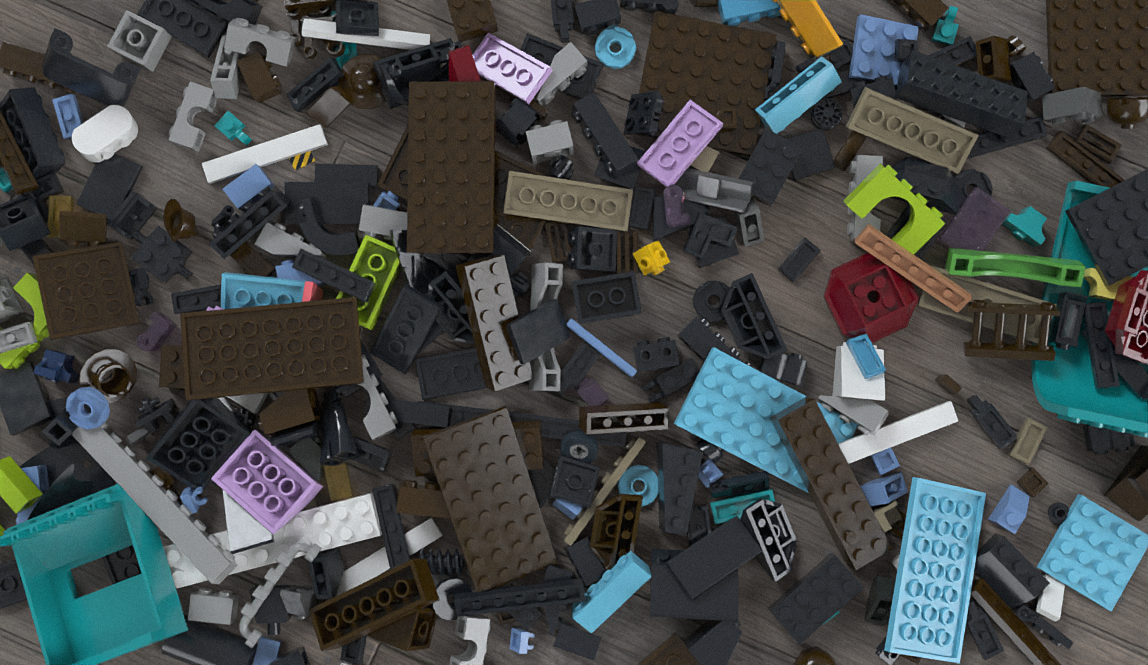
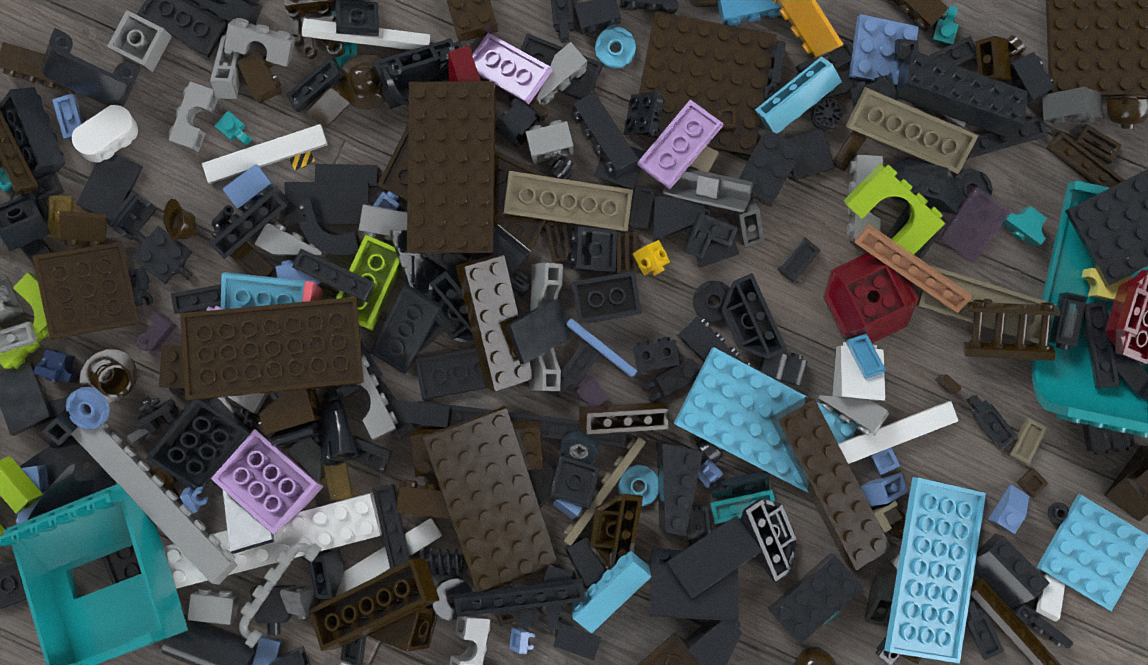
(674, 199): clear purple leg -> none
(1045, 269): bright green arch -> none

